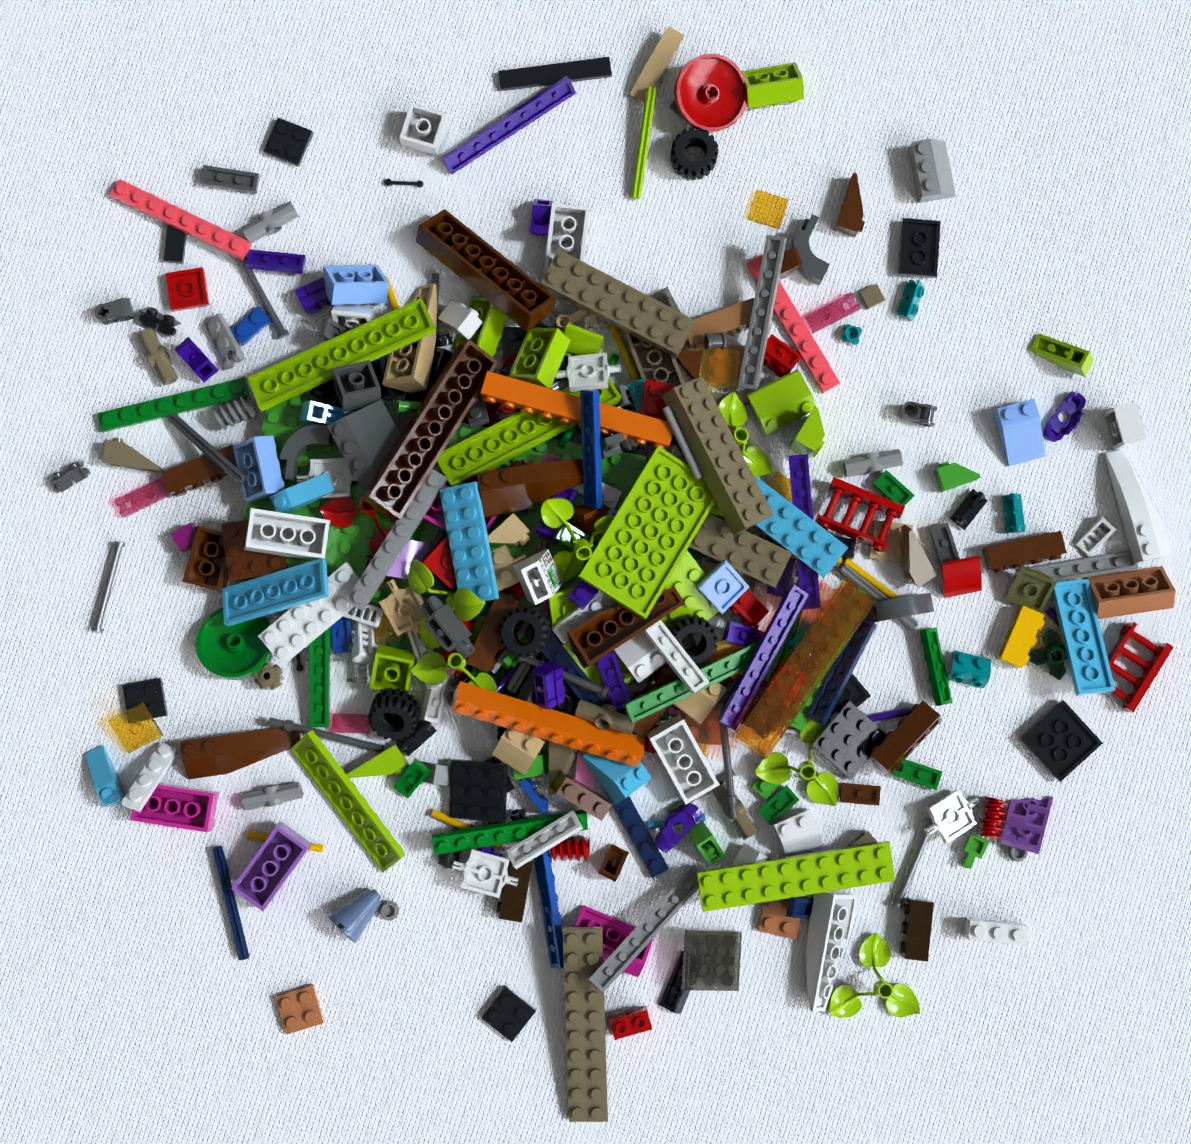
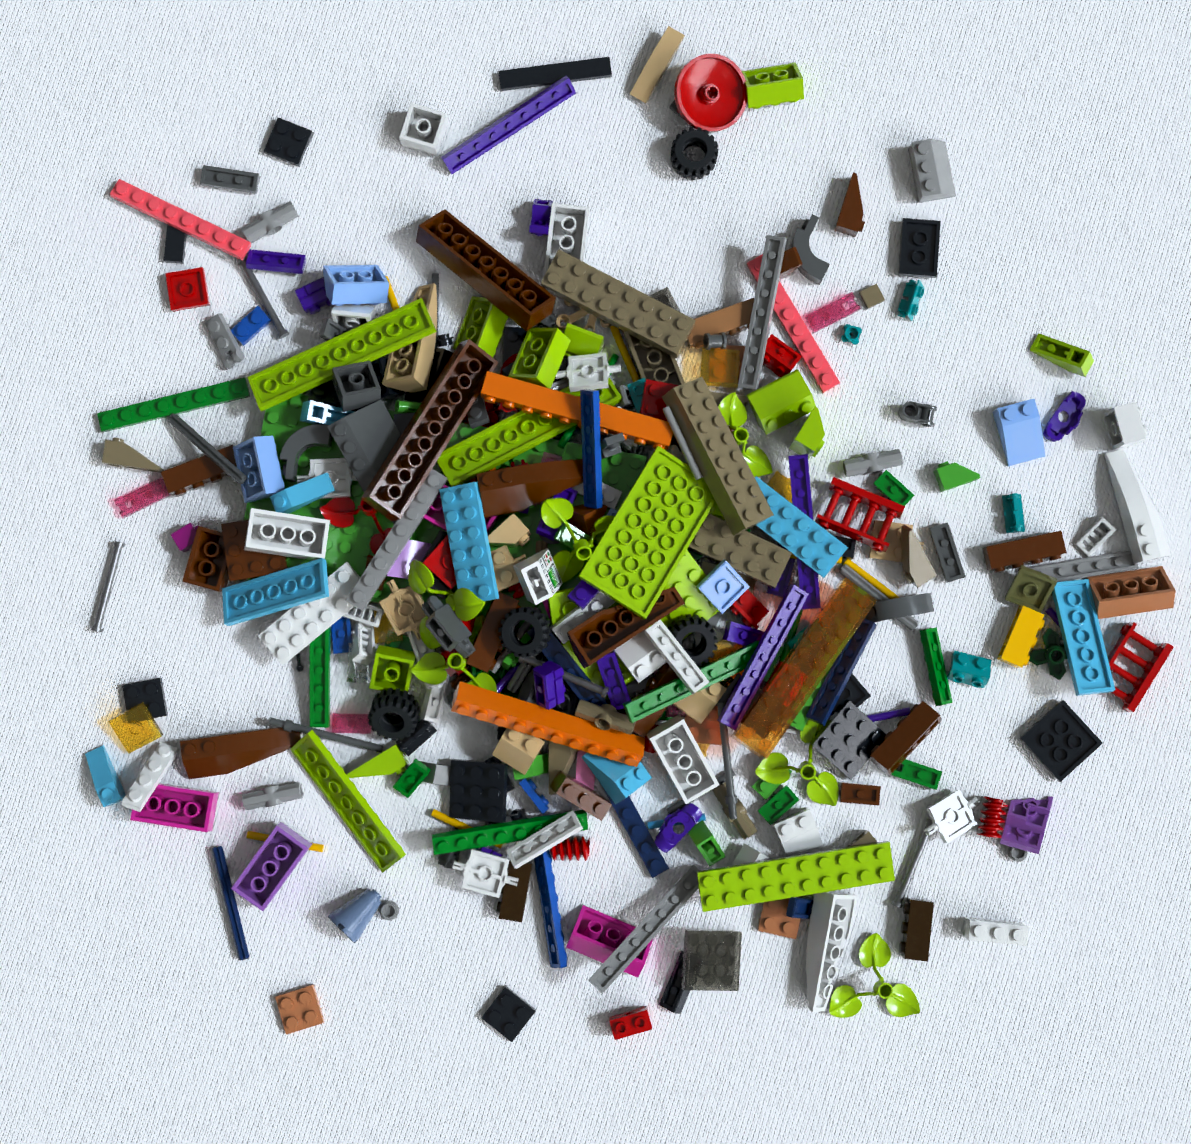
(75, 471): dark grey hinge -> none
(117, 311): dark grey piece -> none
(151, 317): black hinge -> none
(157, 356): dark tan piece -> none
(196, 359): dark purple brick -> none
(232, 650): green dish -> none
(234, 412): light grey piece -> none
(275, 676): dark tan brick -> none
(388, 182): black hinge -> none
(460, 319): white brick -> none
(585, 1025): dark tan plate -> none
(613, 862): reddish brown slope -> none
(643, 142): lime axle -> none
(690, 362): reddish brown slope -> none
(768, 209): clear yellow piece -> none
(961, 576): red slope -> none
(969, 509): black hinge -> none
(974, 847): bright green plate -> none

